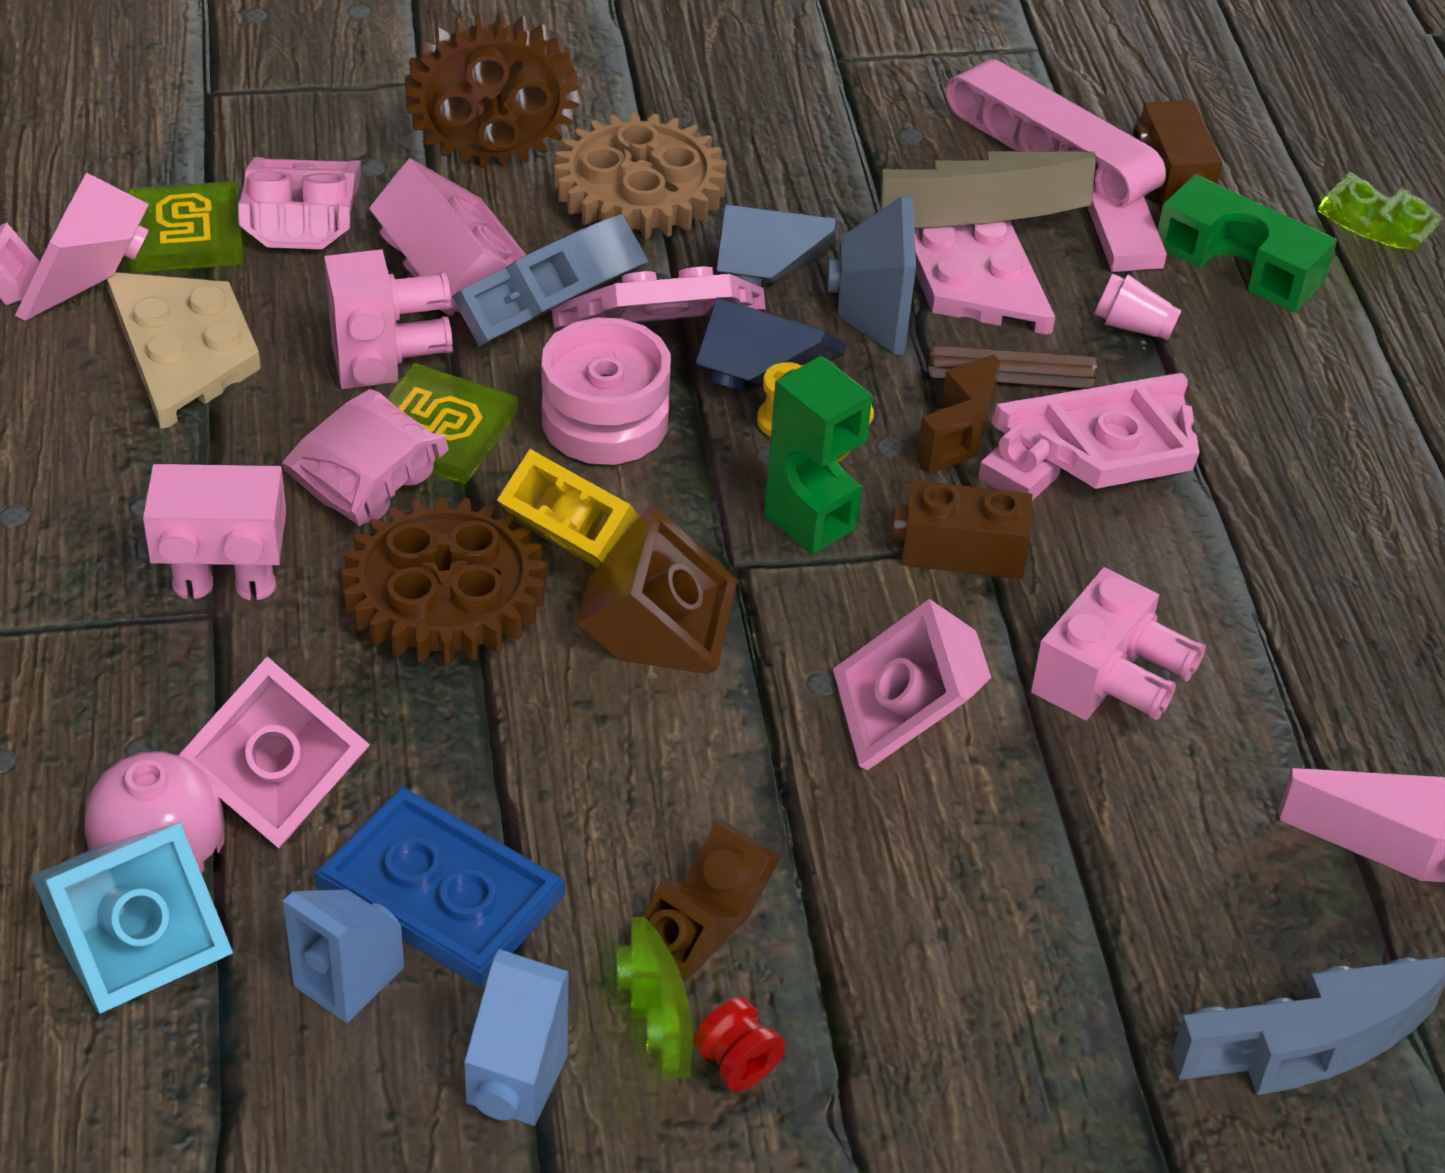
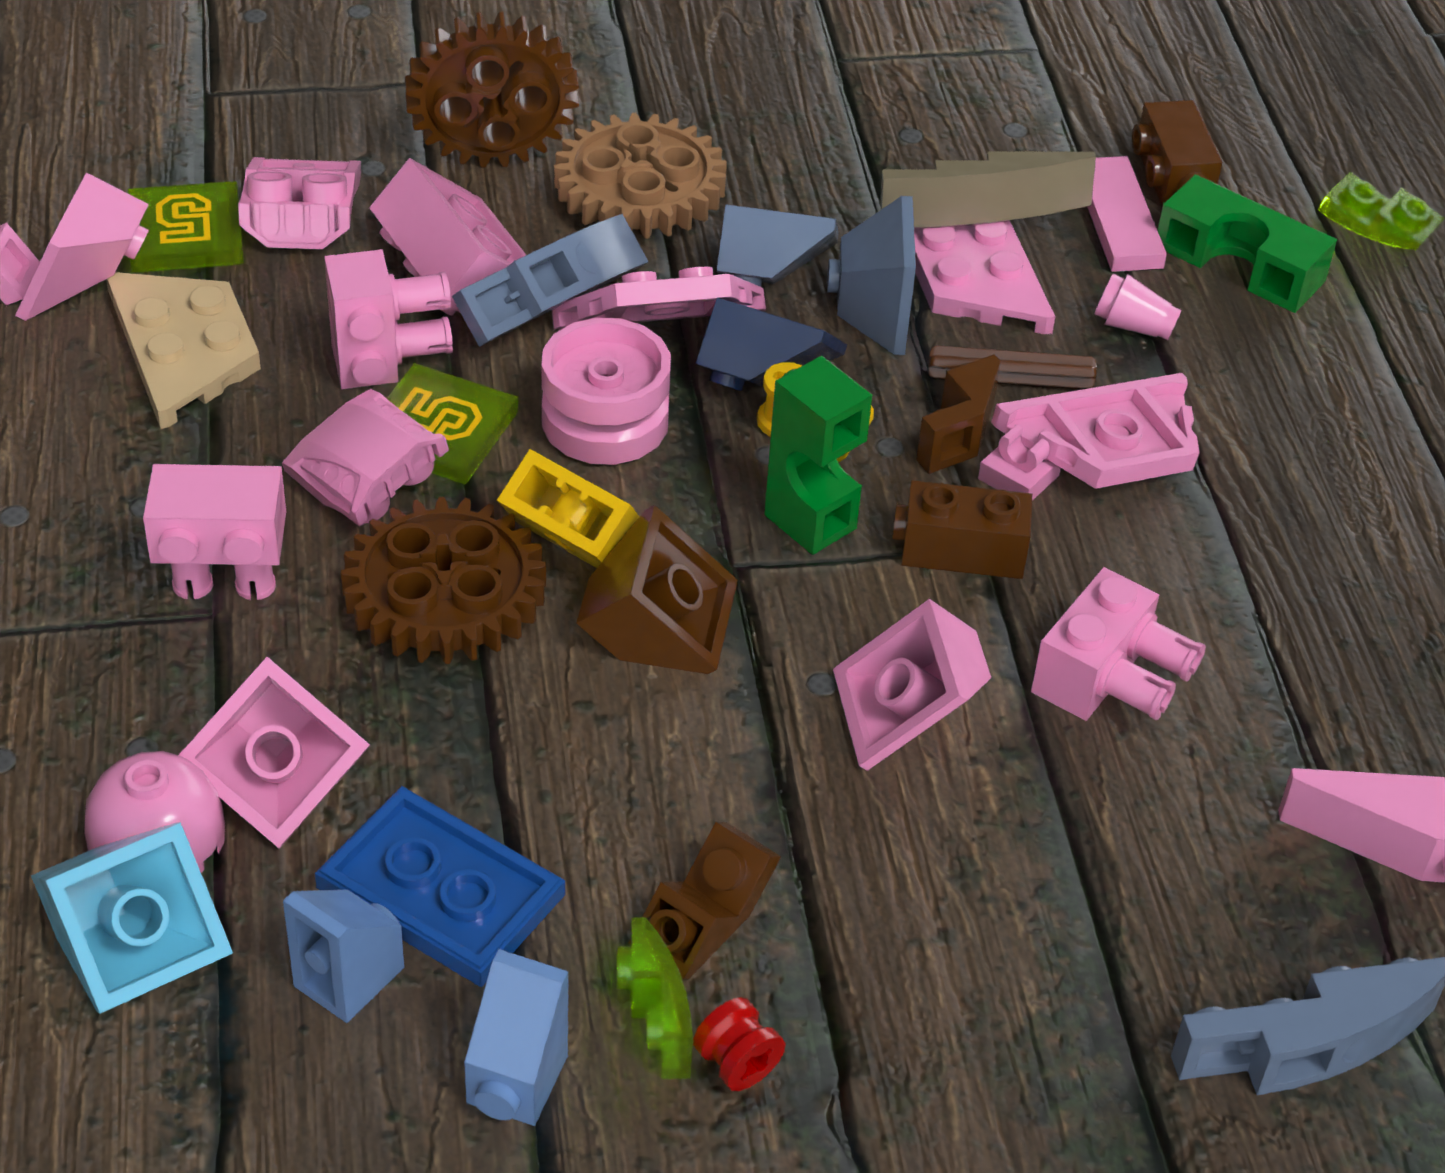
(1039, 120): bright pink beam -> none

